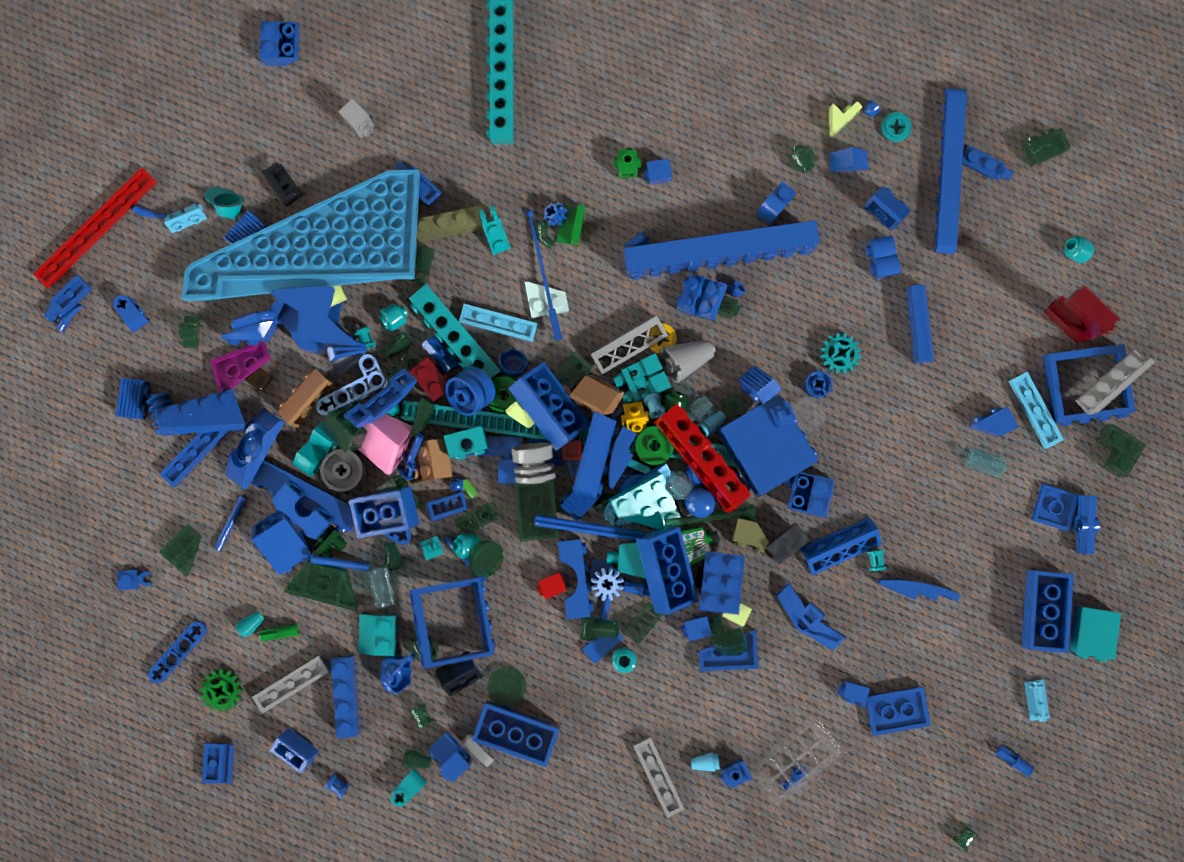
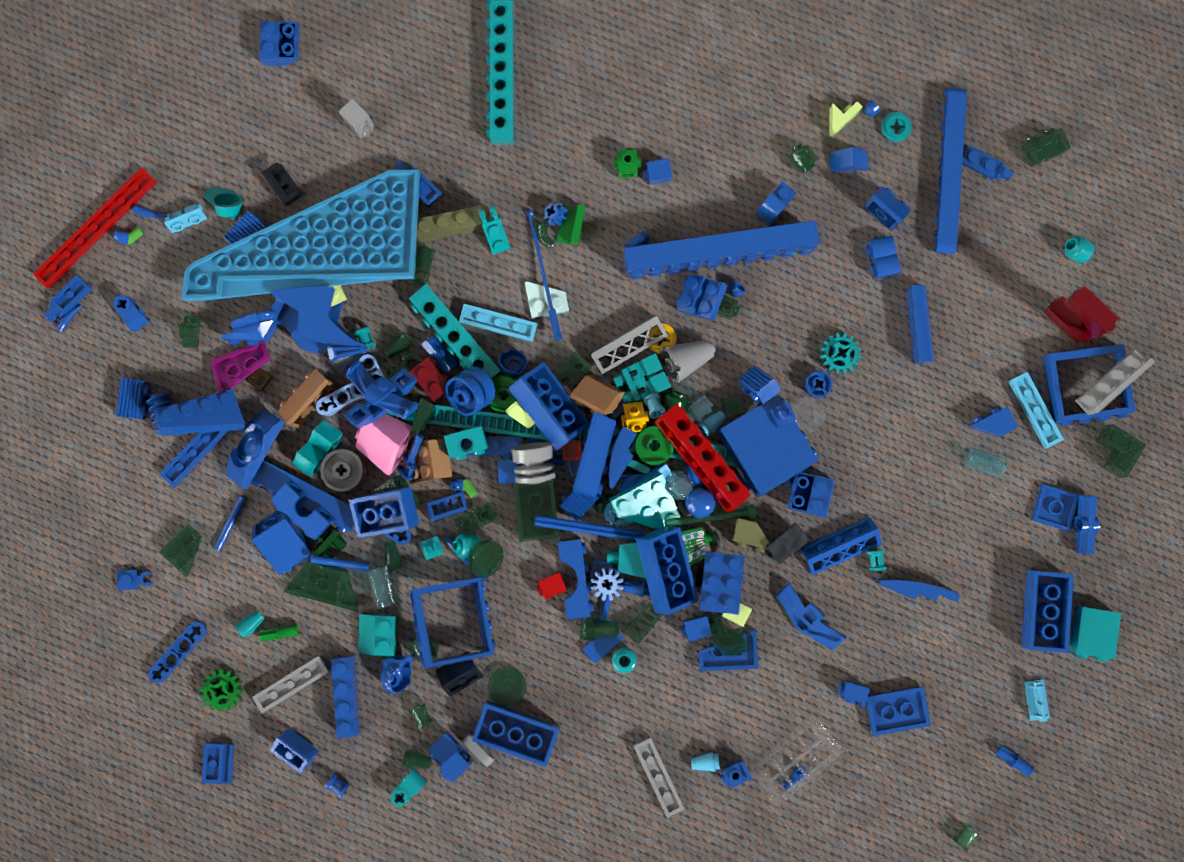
(127, 238): none -> arm
(342, 431): clear green brick -> none
(379, 391): none -> blue plate
(392, 317): teal head -> none

